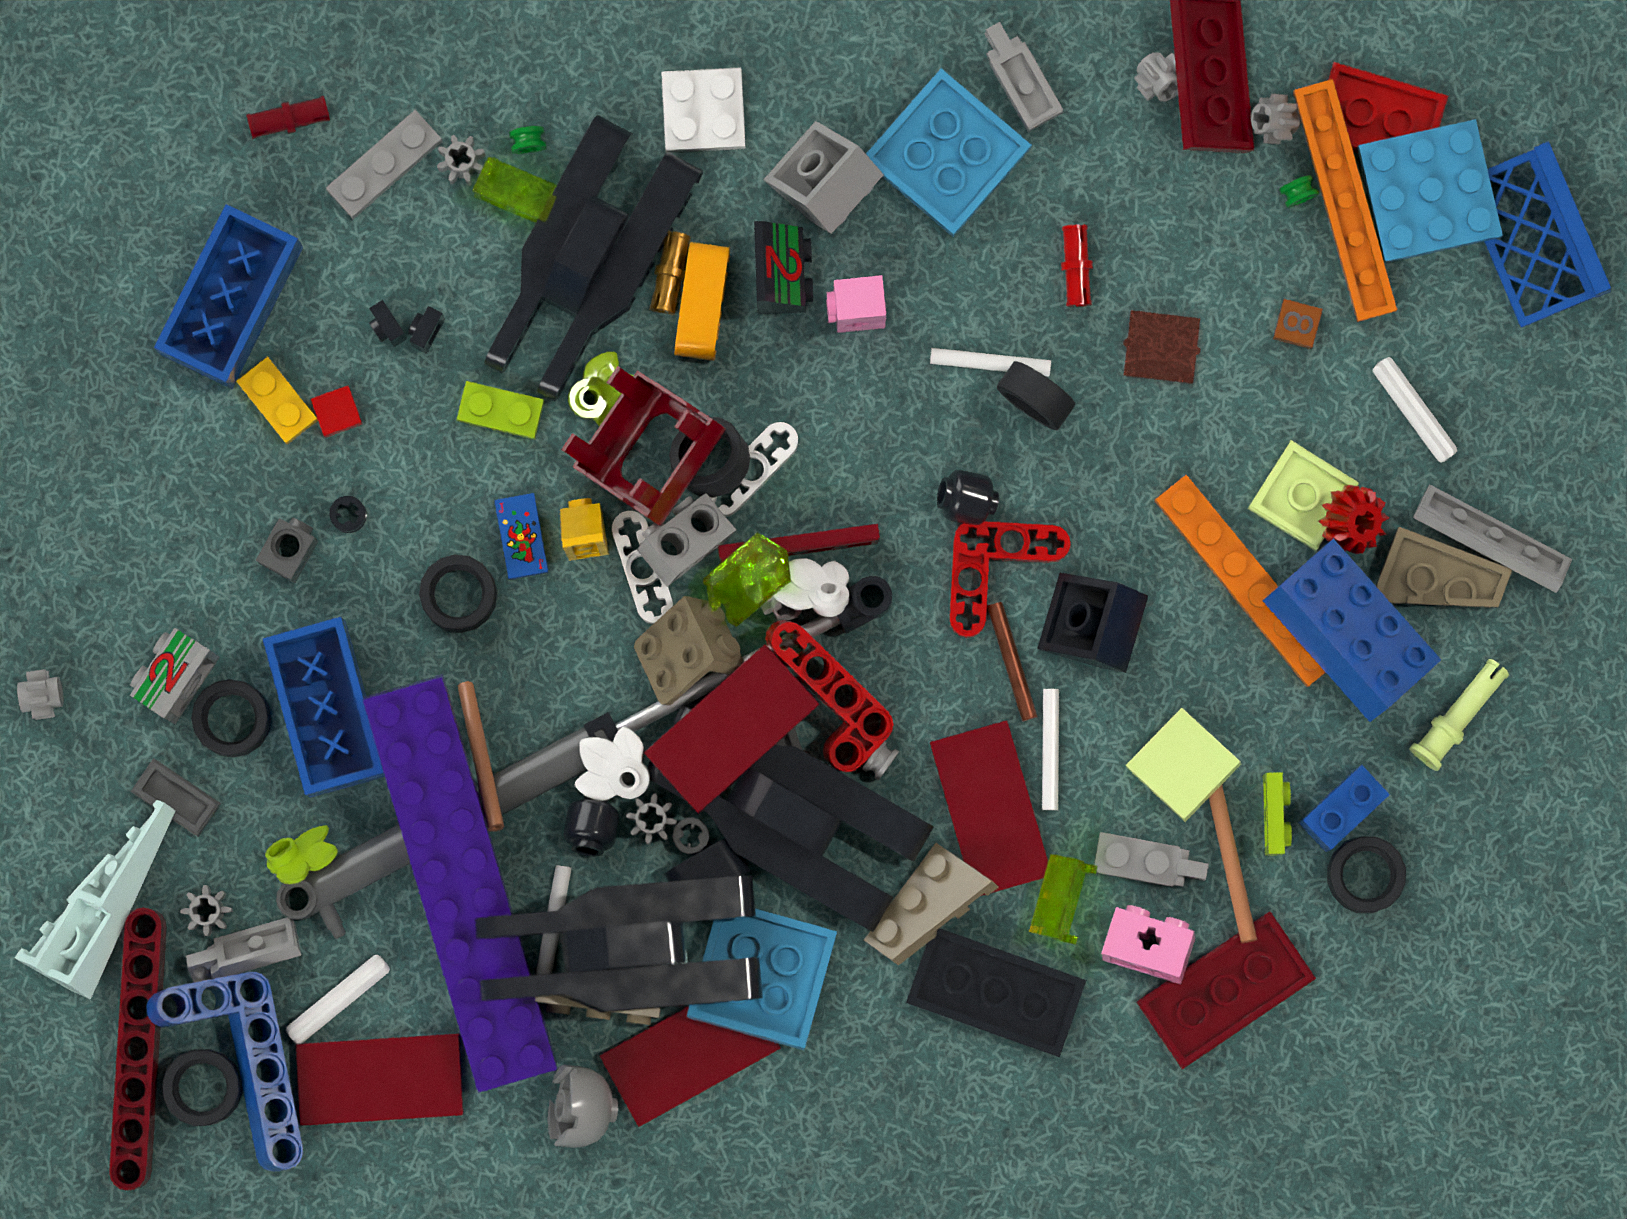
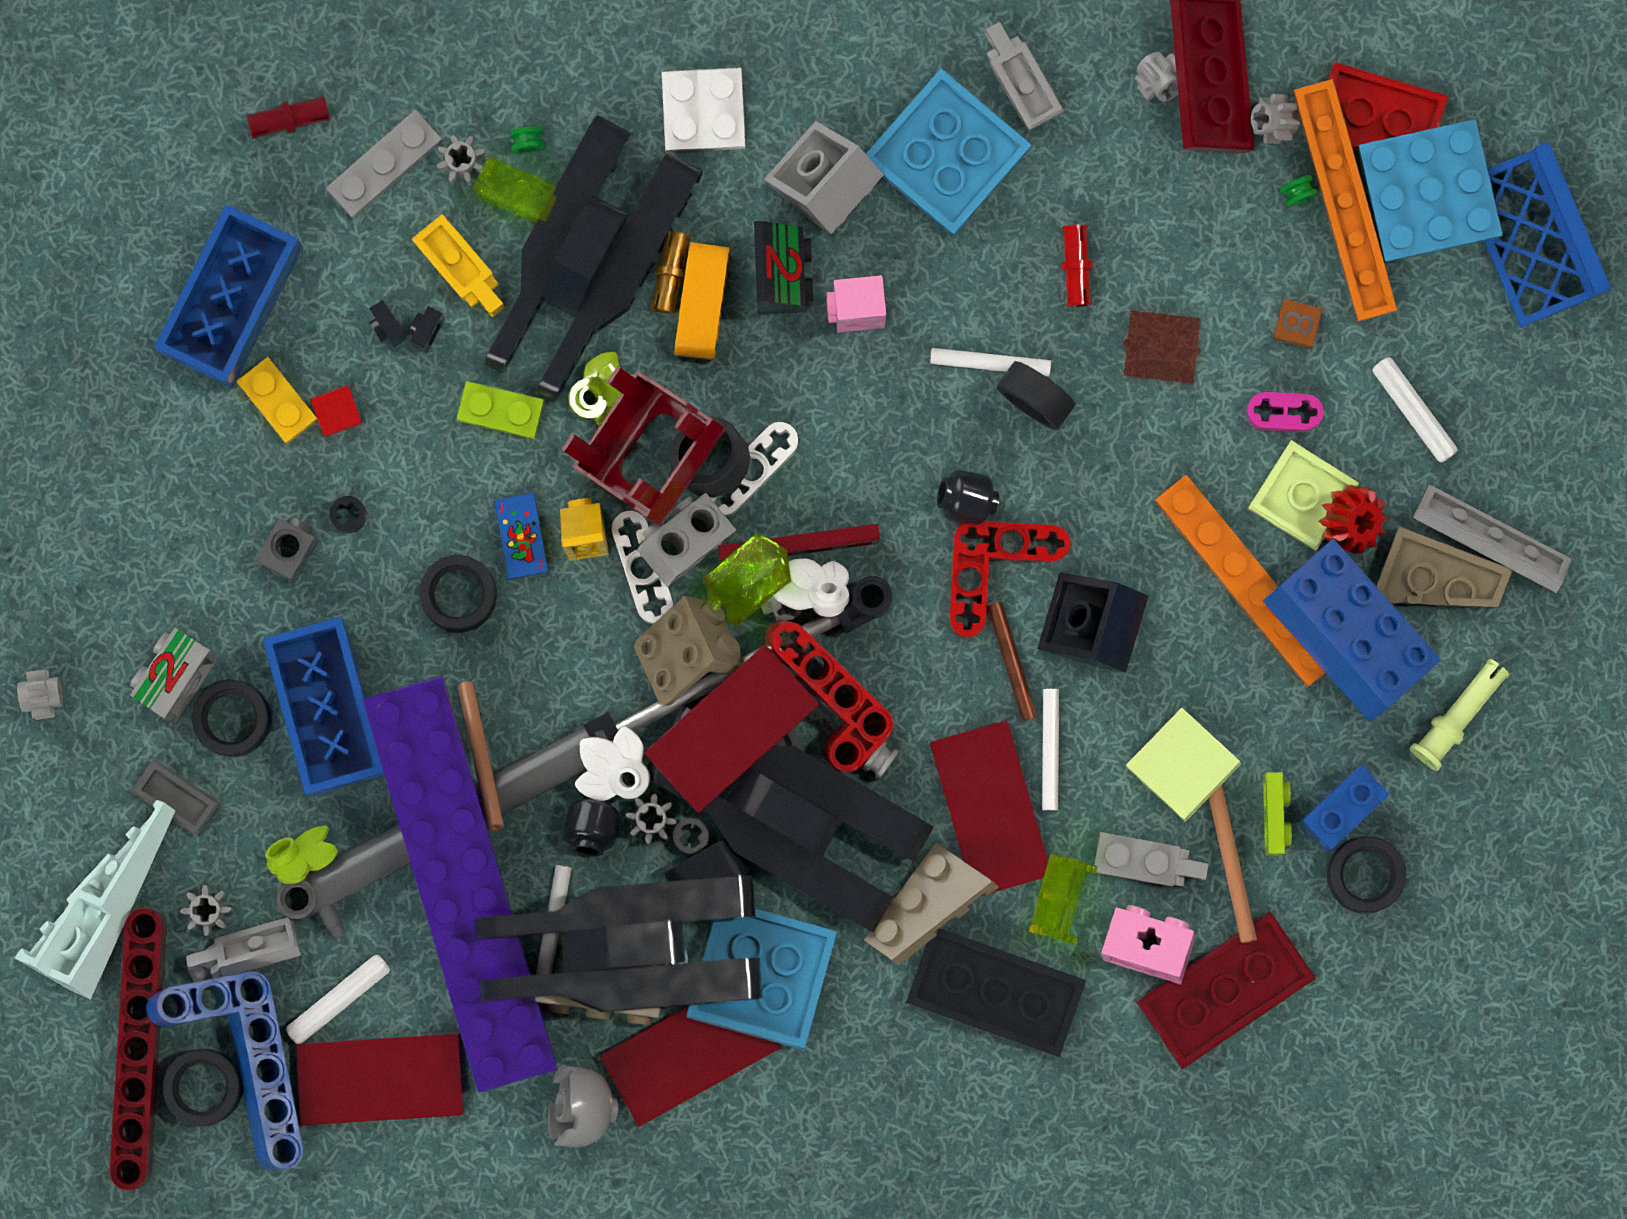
(459, 264): none -> yellow hinge
(1286, 402): none -> dark pink beam

